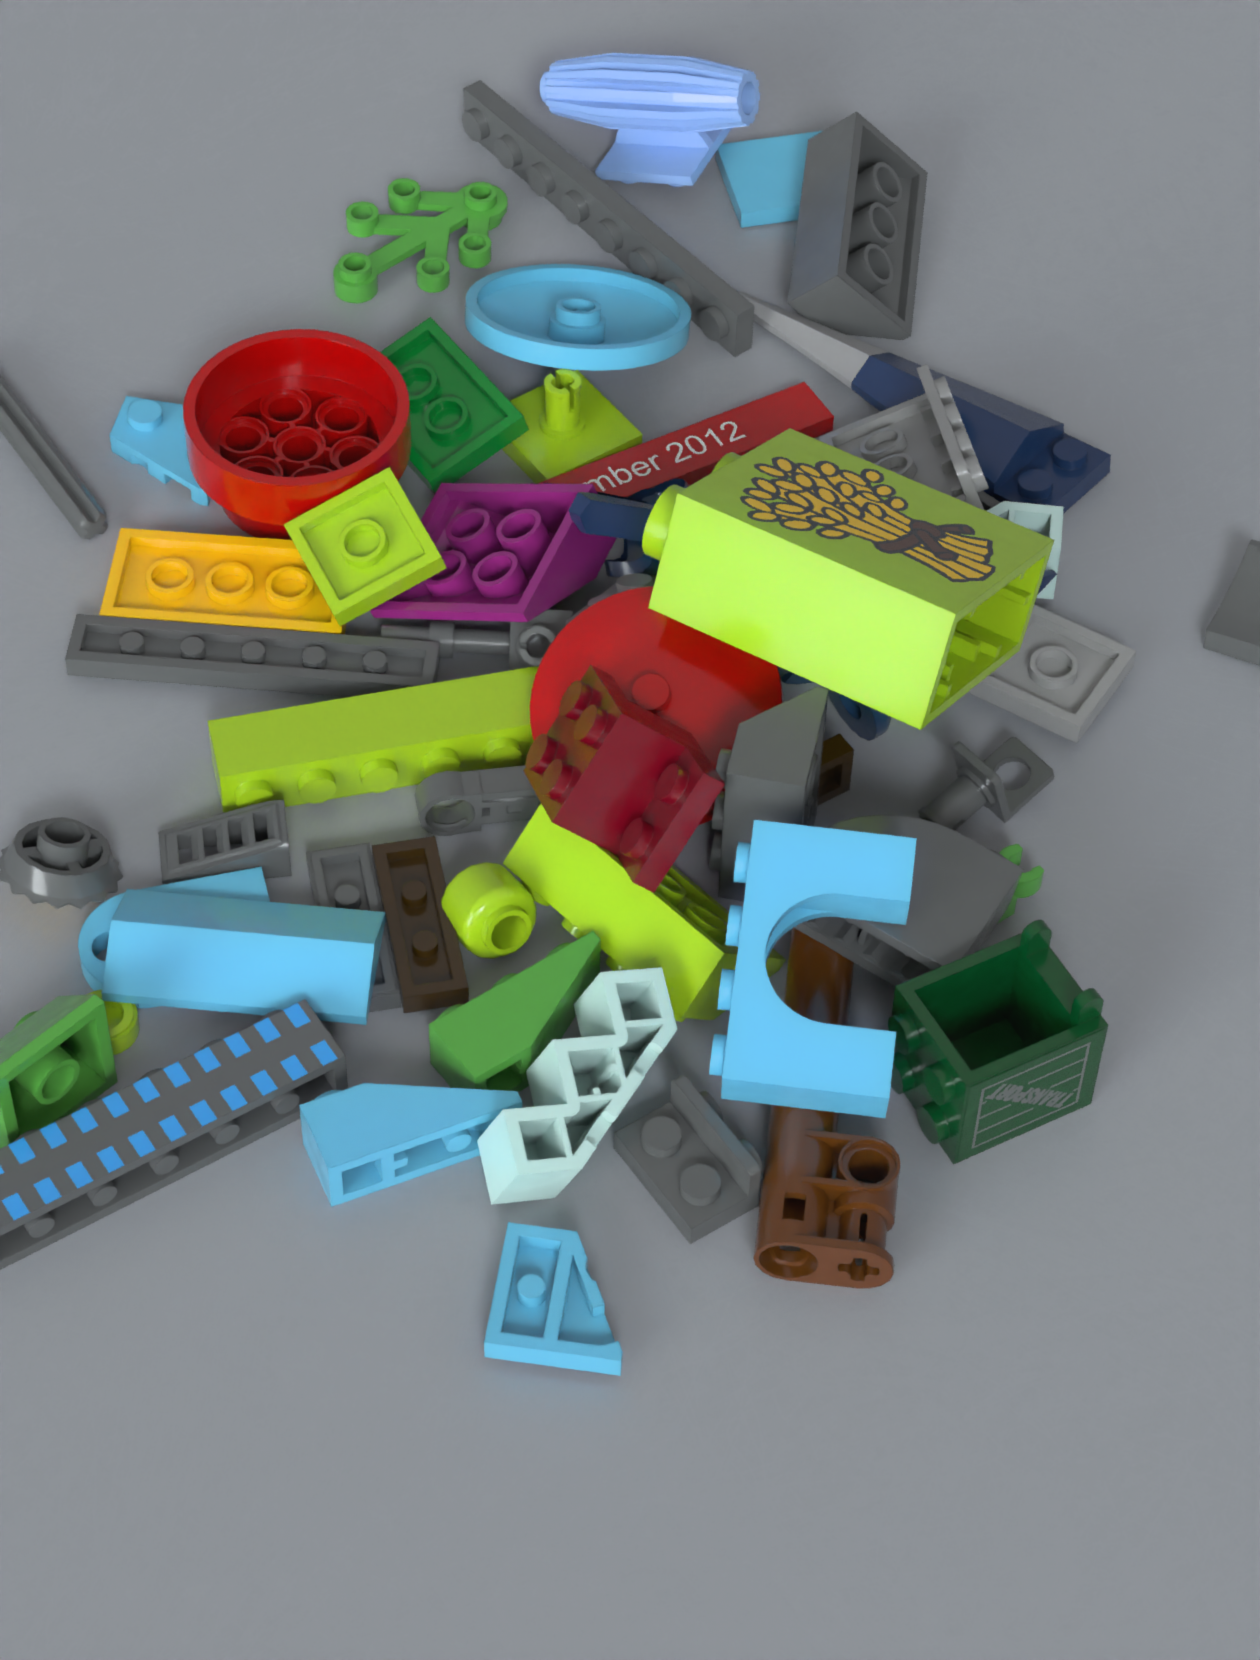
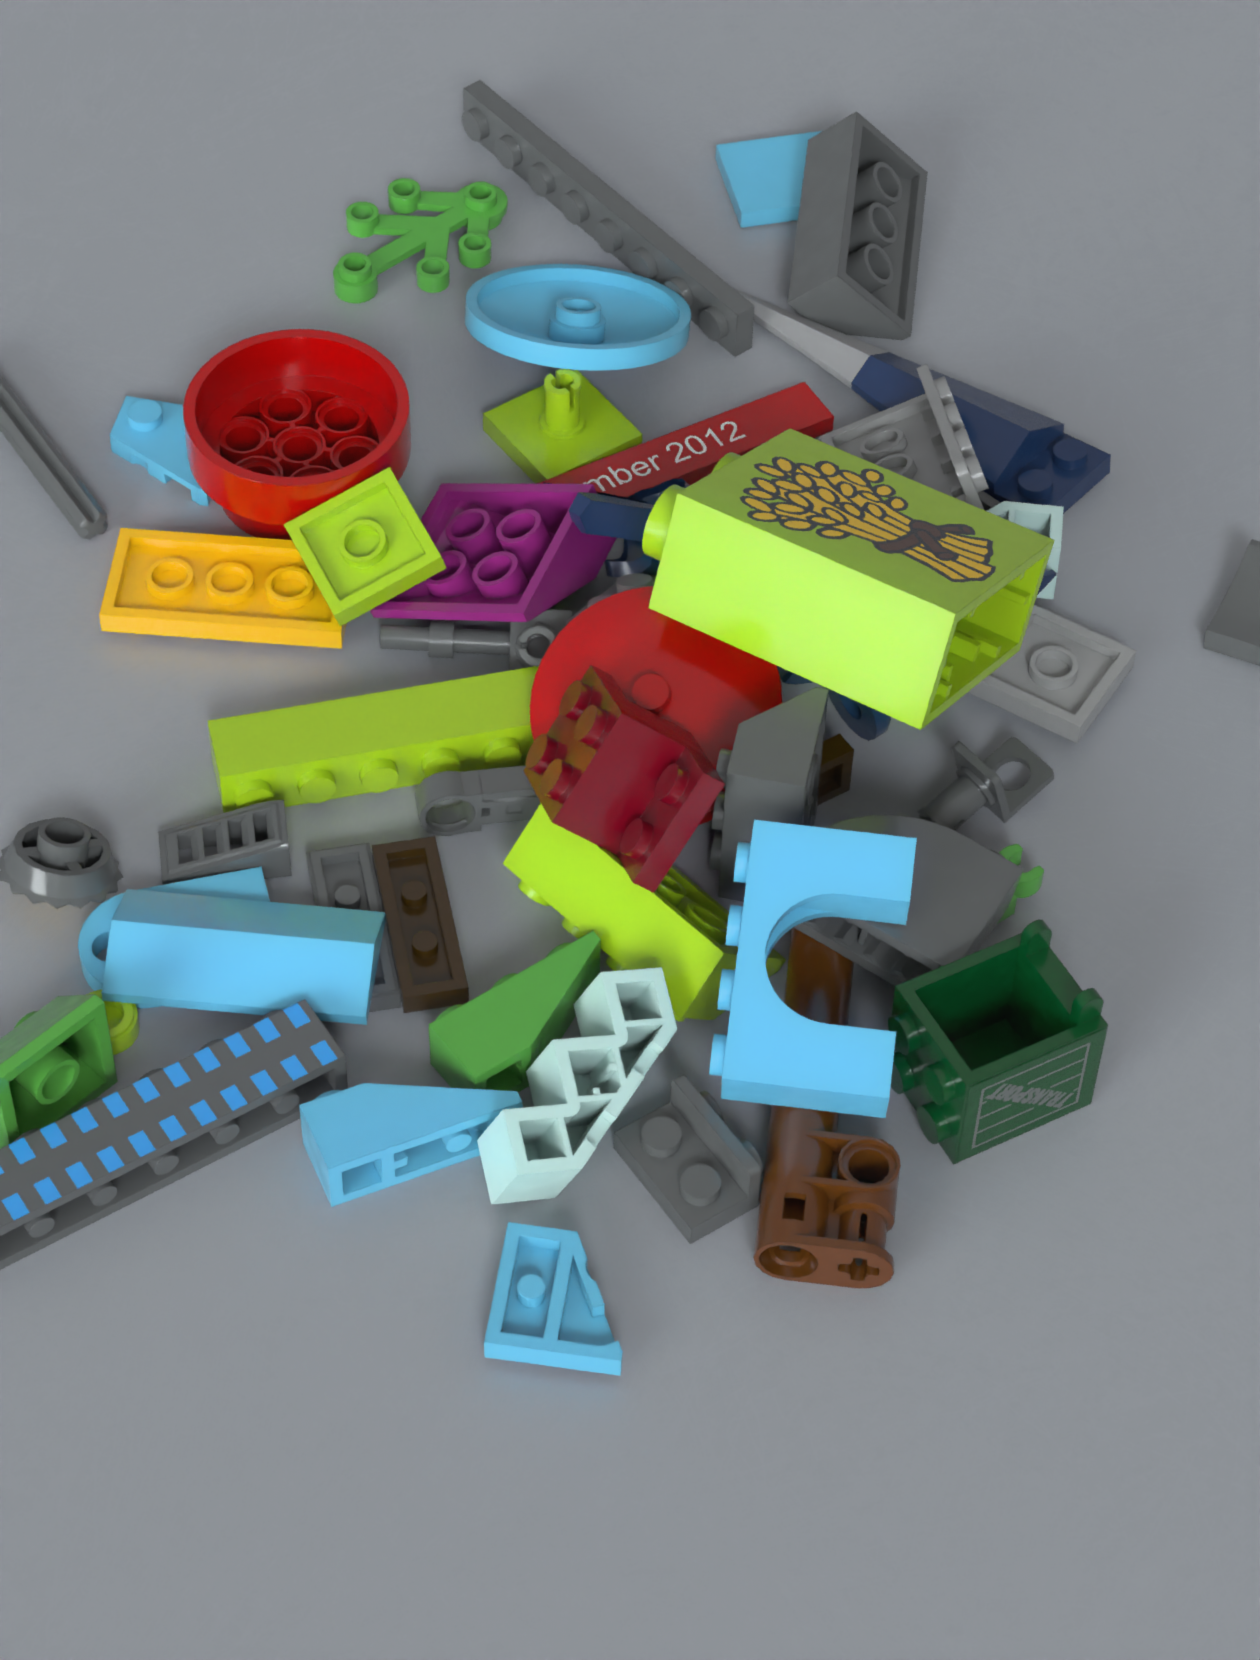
(247, 657): dark grey plate -> none
(454, 406): green plate -> none
(489, 910): lime head -> none
(665, 108): light blue plate -> none

